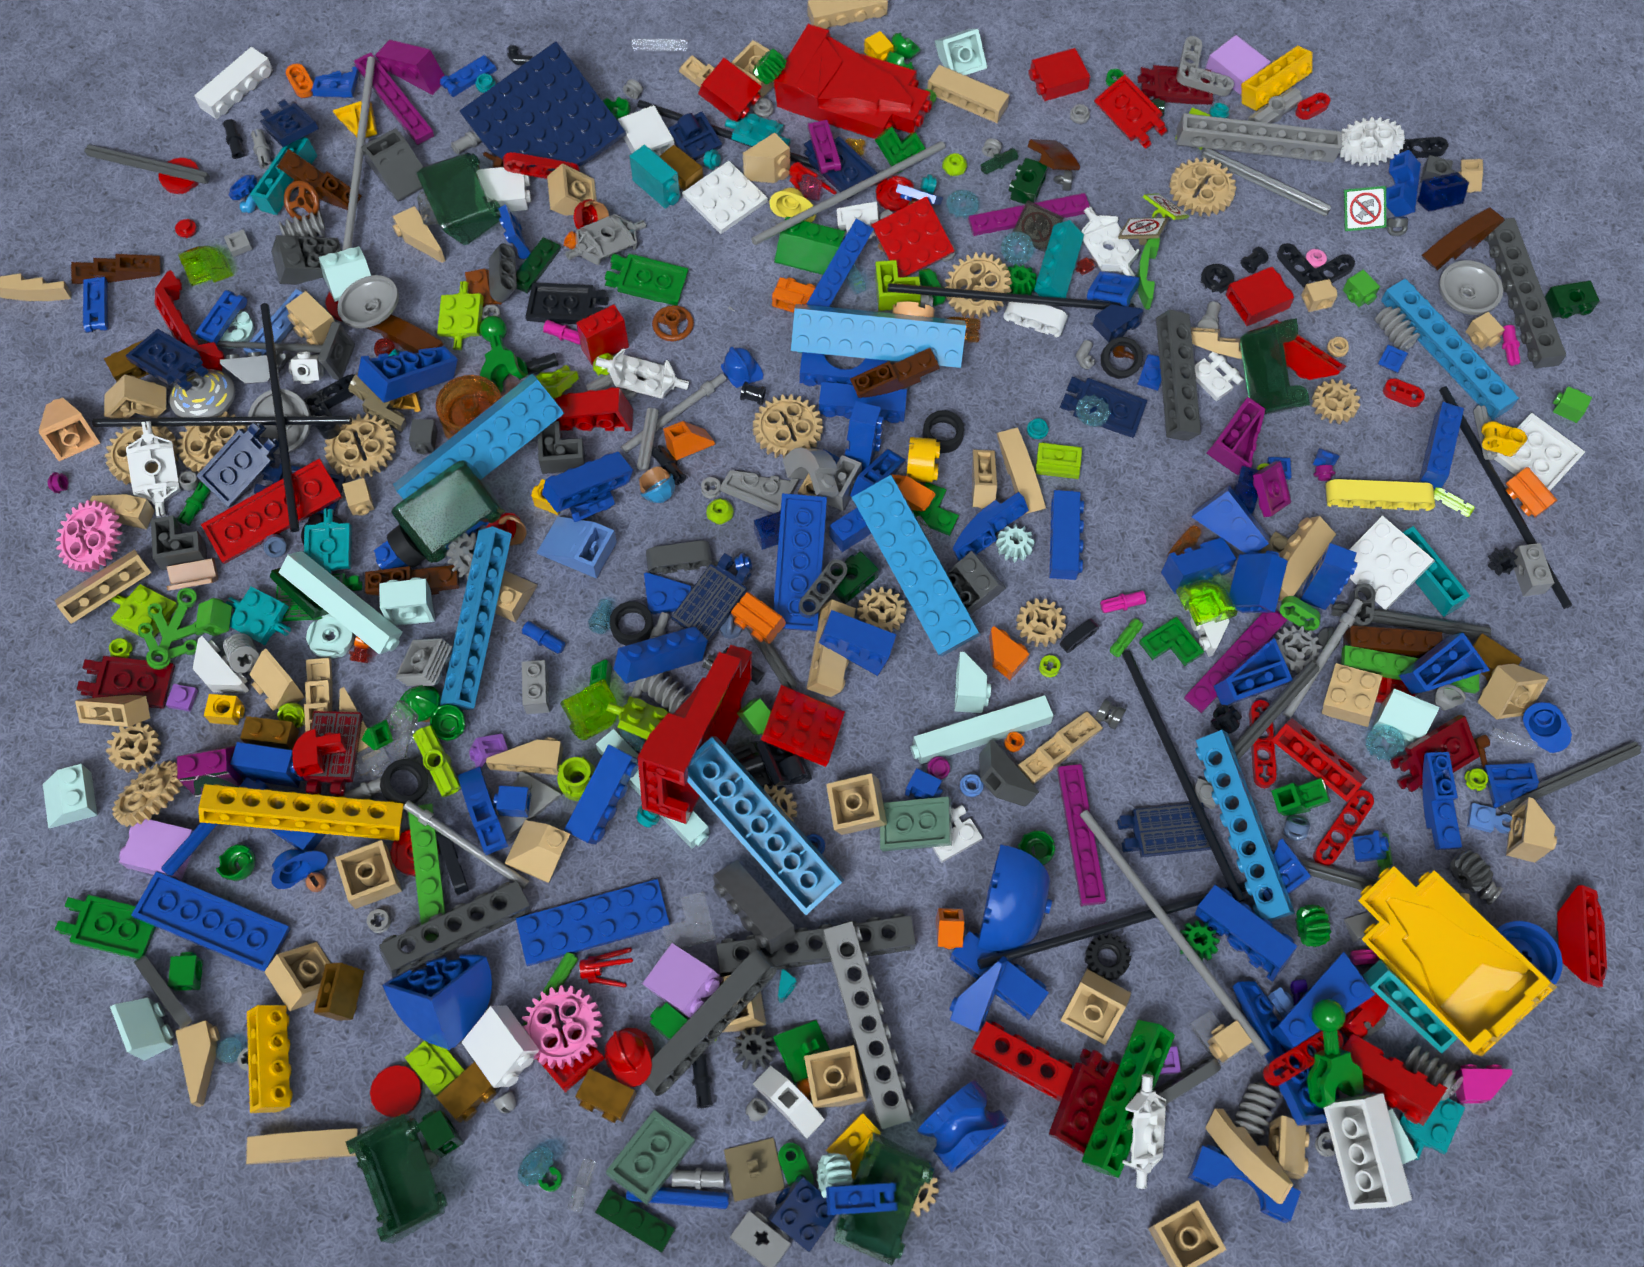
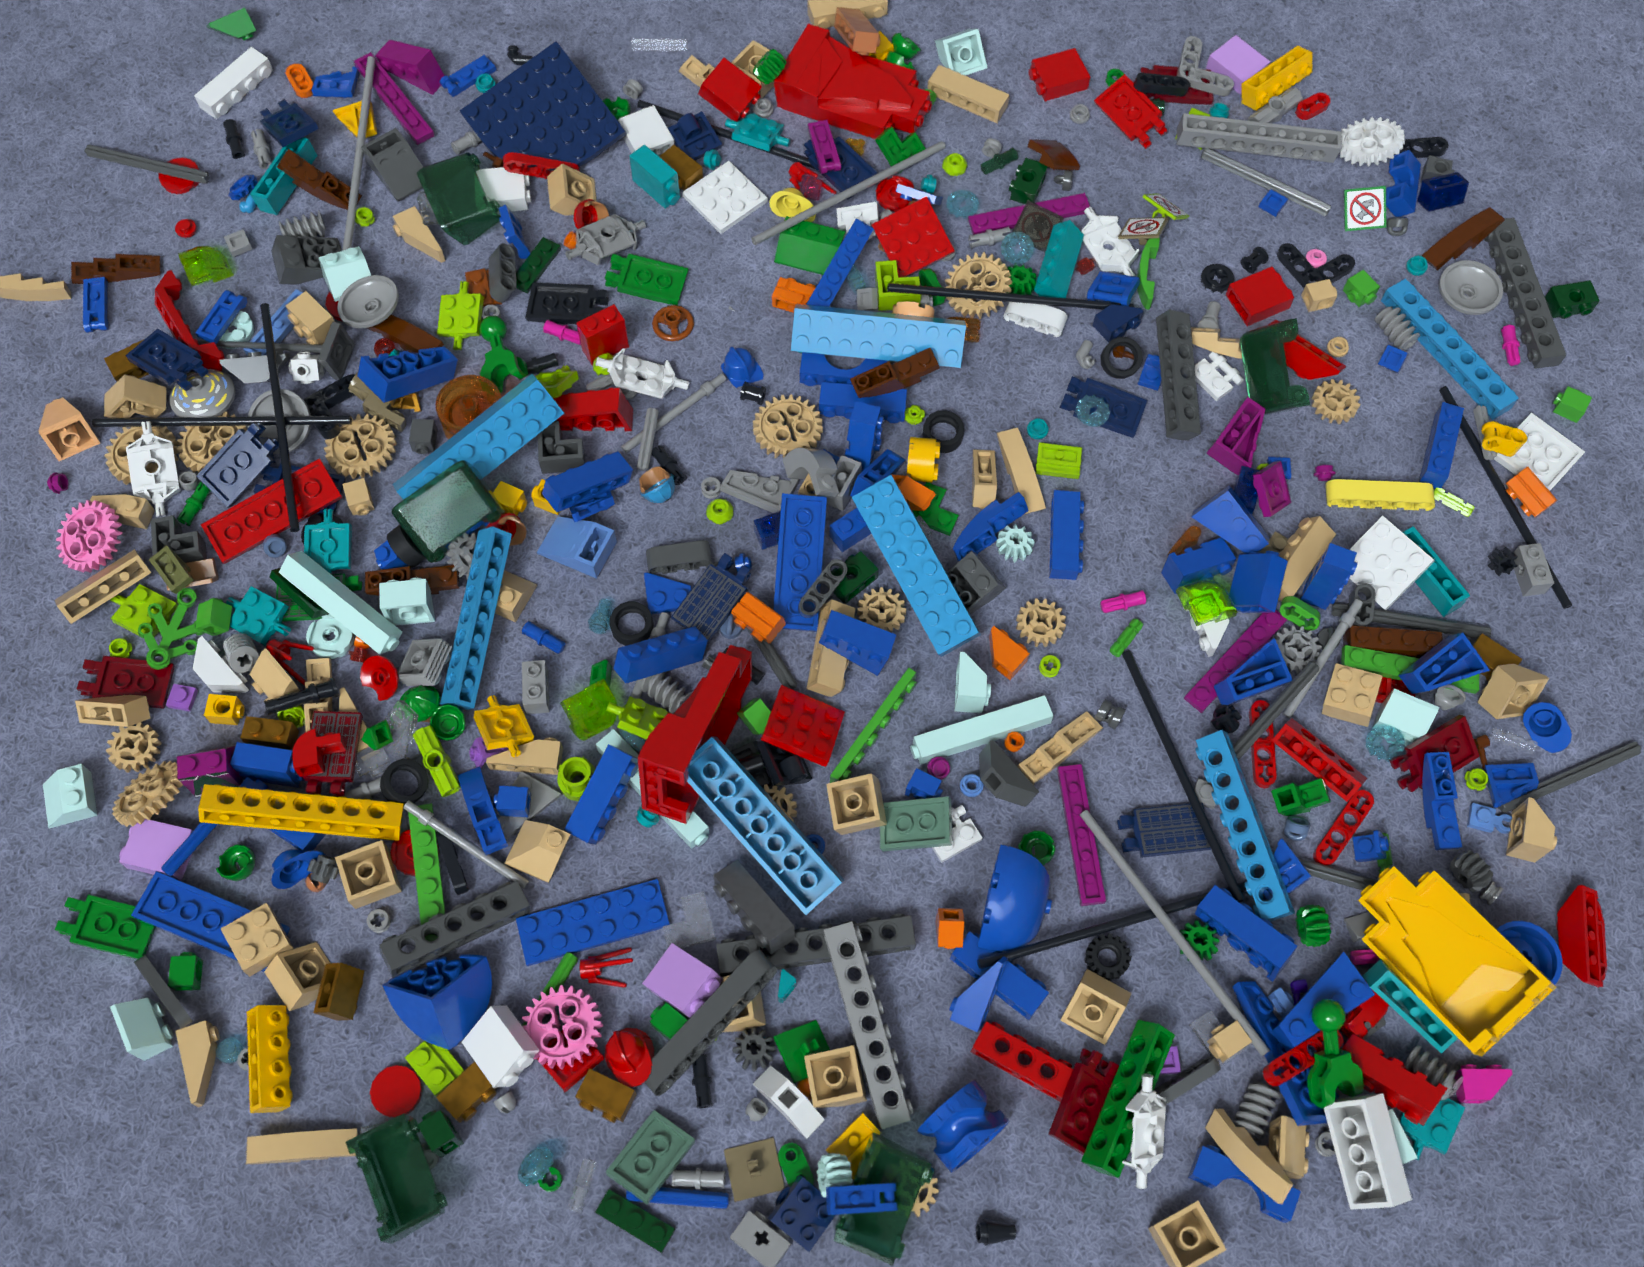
(172, 569): none -> olive slope
(235, 25): none -> green slope
(256, 939): none -> tan brick
(281, 652): none -> red plant
(305, 200): dark orange piece -> none
(313, 693): none -> black pin
(323, 869): none -> dark grey gear
(364, 212): none -> lime plate
(380, 675): none -> red dish
(503, 726): none -> yellow plate
(510, 498): none -> yellow brick
(685, 439): orange slope -> none
(767, 160): tan slope -> none
(856, 30): none -> nougat brick
(867, 299): none -> light grey plate
(879, 720): none -> bright green plate
(914, 419): none -> lime plate
(988, 237): none -> light grey pin
(993, 1231): none -> black cone
(1079, 635): black beam -> none
(1170, 84): none -> black beam
(1174, 637): green plate -> none
(1212, 196): tan gear -> none
(1273, 203): none -> blue plate
(1325, 458): blue tile -> none
(1403, 392): red beam -> none
(1417, 265): none -> teal plate
(1473, 172): tan brick -> none
(1485, 331): tan brick -> none

